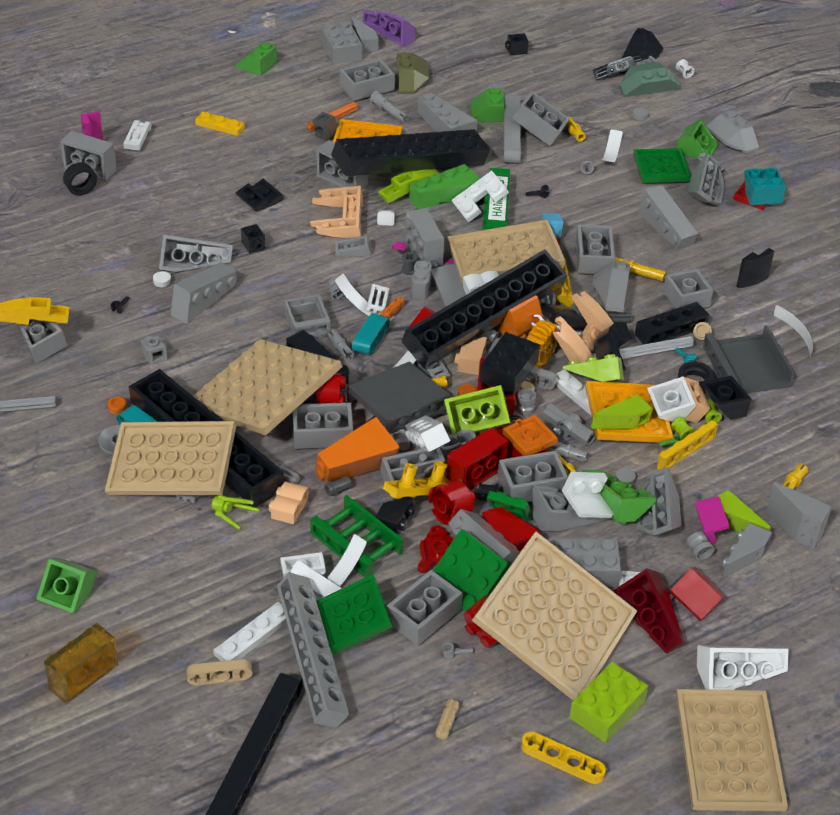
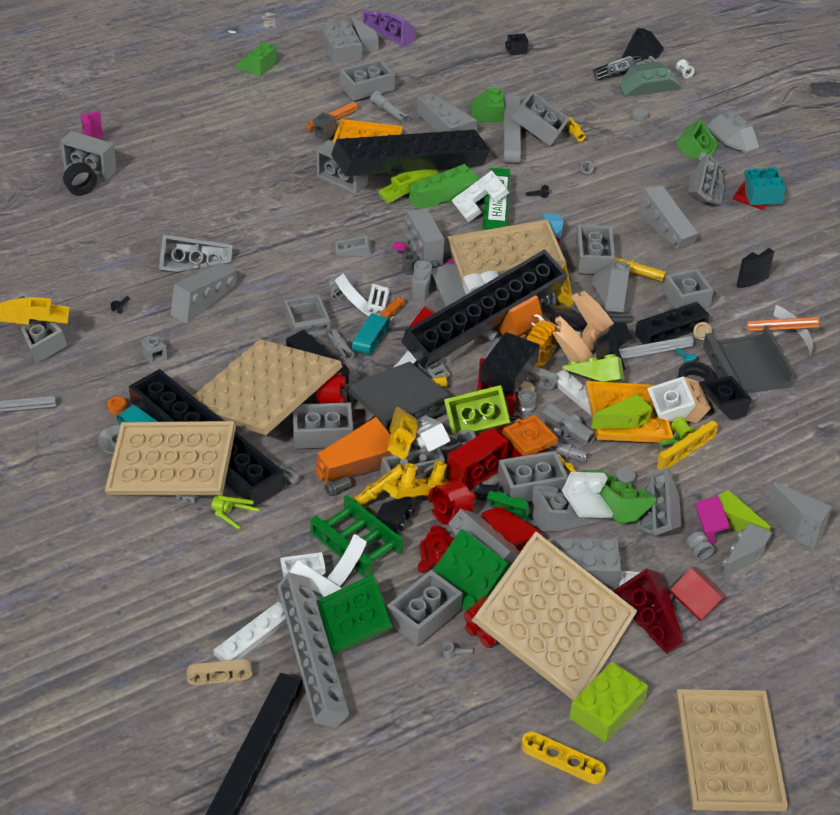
(66, 584): bright green slope -> none
(81, 663): clear yellow brick -> none
(137, 135): white plate -> none
(162, 279): white tile -> none
(220, 123): yellow plate -> none
(253, 238): black brick -> none
(260, 195): black slope -> none
(288, 502): light nougat brick -> none
(351, 200): light nougat wedge -> none
(373, 490): none -> yellow pin
(385, 217): white slope -> none
(403, 432): none -> yellow slope
(411, 72): olive wedge -> none
(447, 719): tan axle -> none
(465, 389): orange tile -> none
(470, 355): light nougat slope -> none
(613, 146): white sticker -> none
(661, 165): green plate -> none
(712, 414): lime bush -> none
(738, 665): white wedge -> none
(782, 324): none -> orange axle
(794, 478): yellow pin -> none

